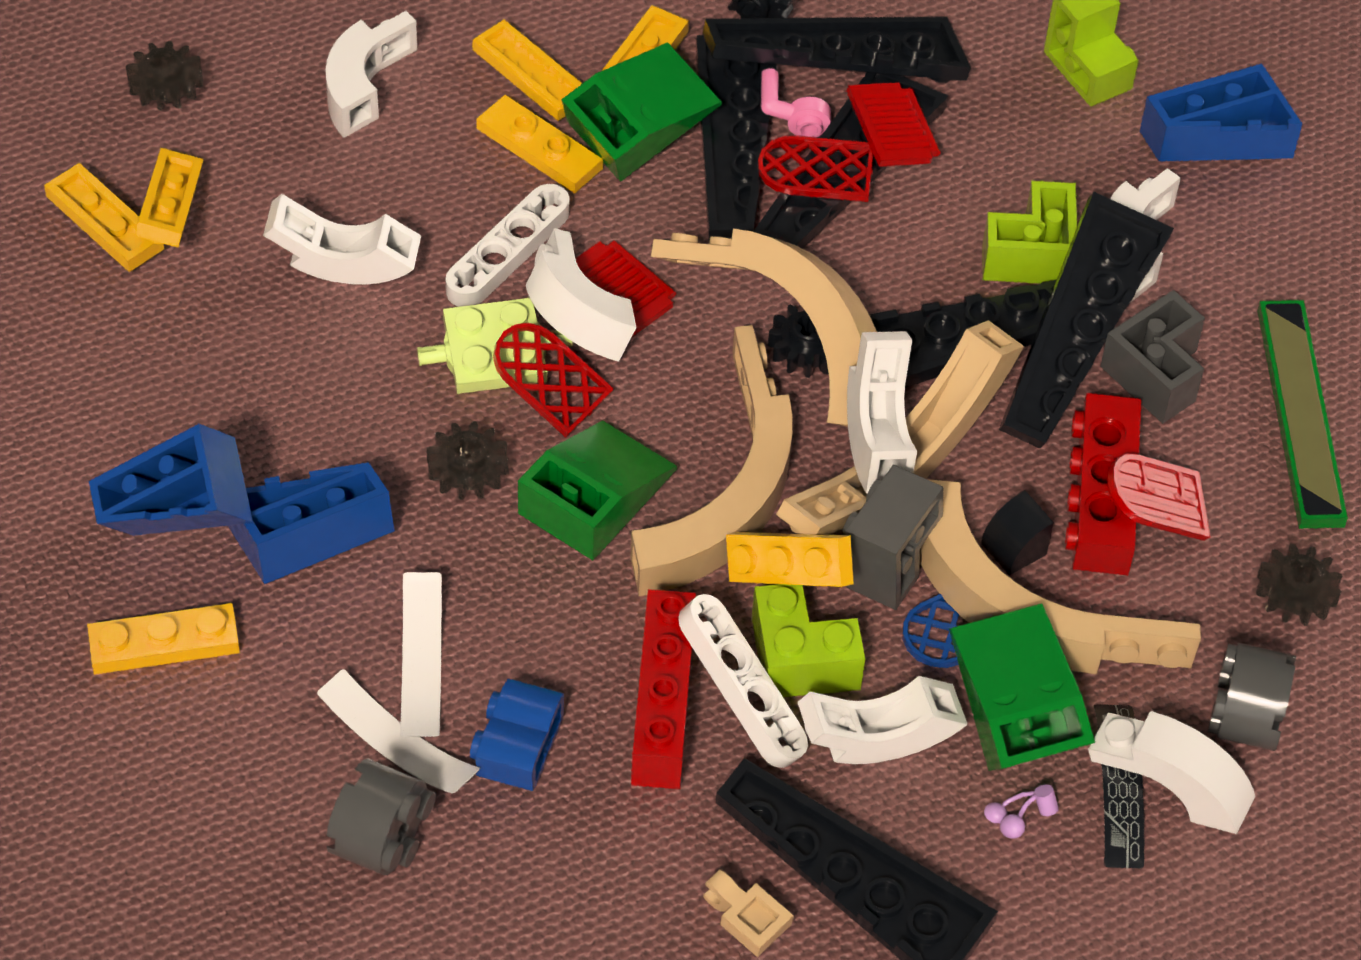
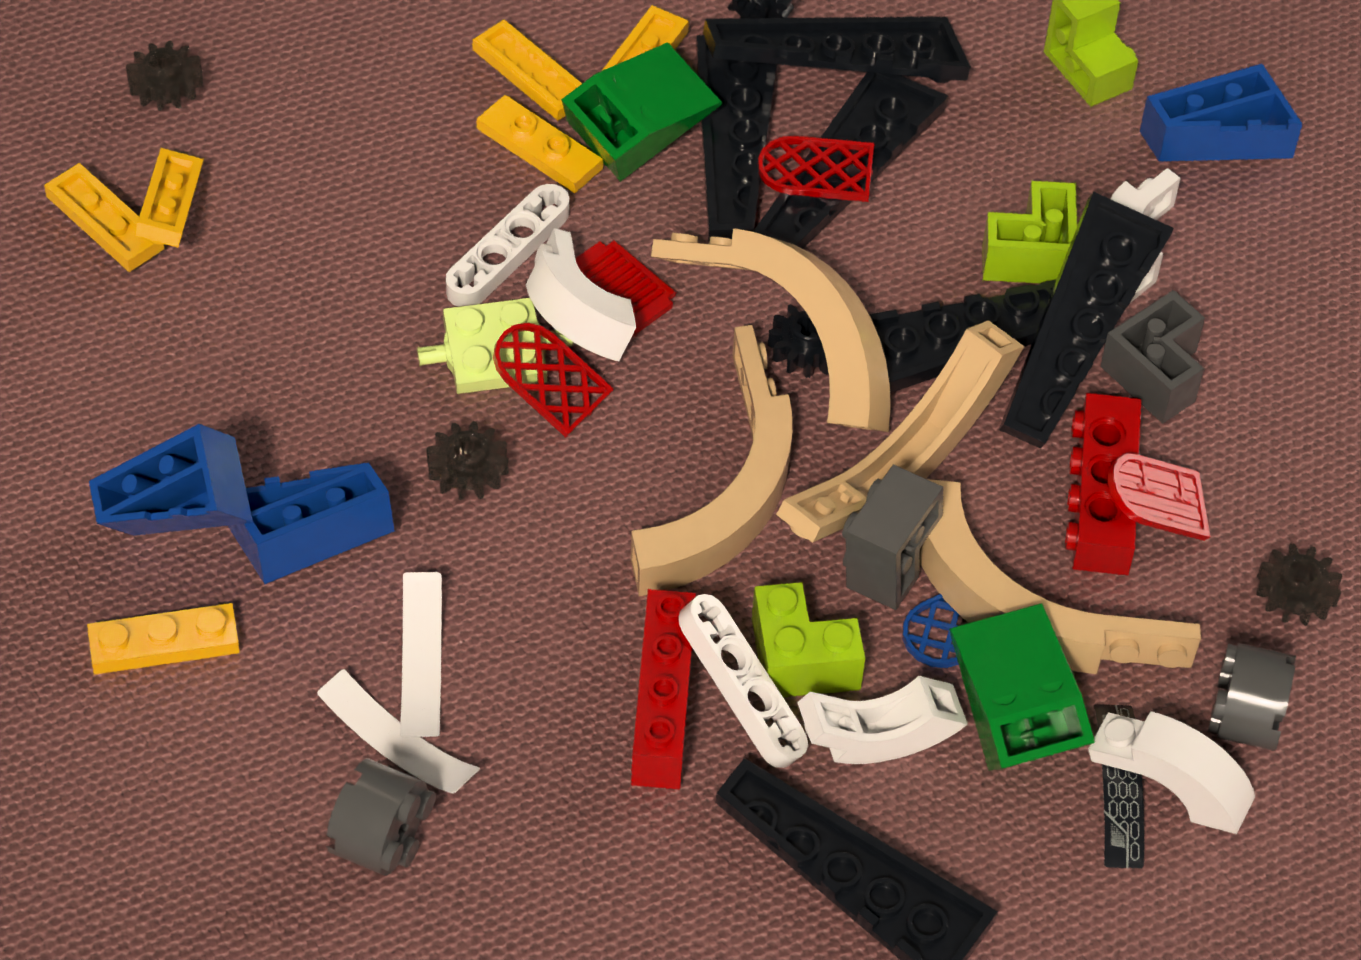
(339, 251): white arch -> none
(353, 63): white arch -> none
(518, 734): blue brick -> none
(591, 487): green slope -> none
(750, 915): tan plate -> none
(790, 559): yellow plate -> none
(805, 115): bright pink plate -> none
(877, 406): white arch -> none
(893, 124): red window -> none
(1013, 825): lavender piece -> none
(1018, 533): black brick -> none
(1302, 415): tile -> none

